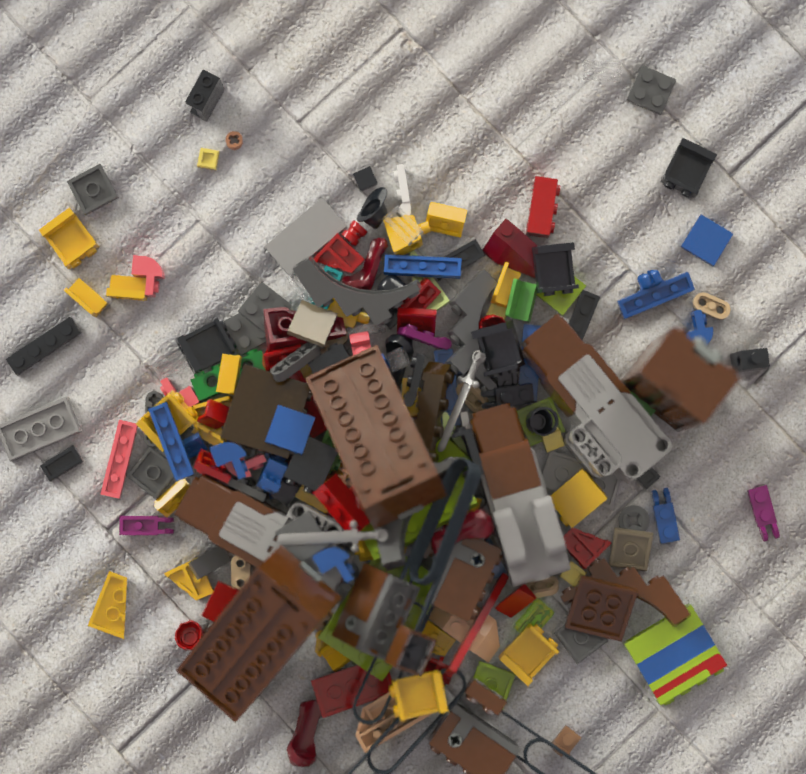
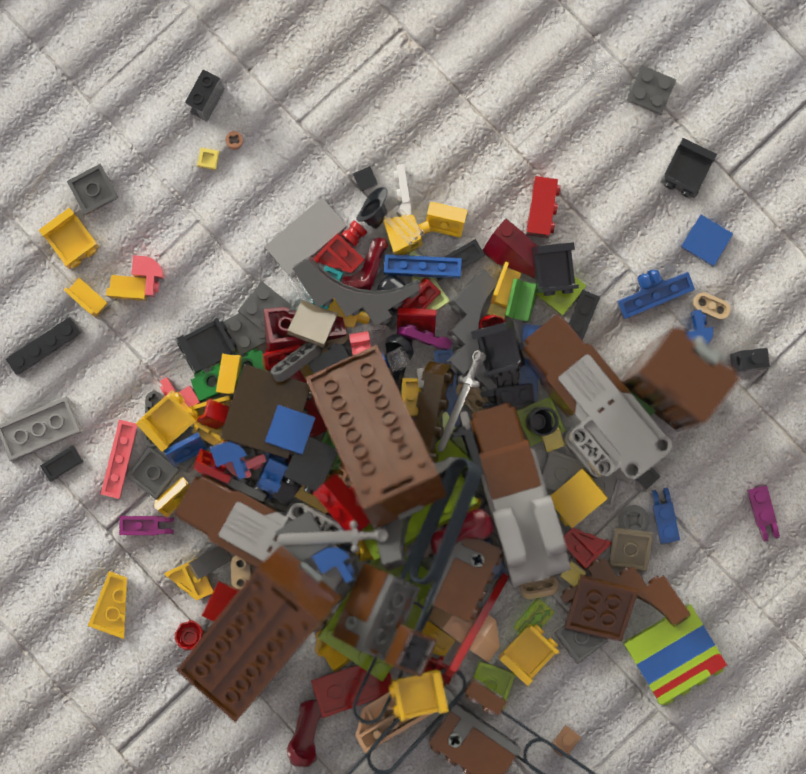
(171, 441): blue plate -> none
(413, 381): black hinge -> none
(516, 601): red slope -> none

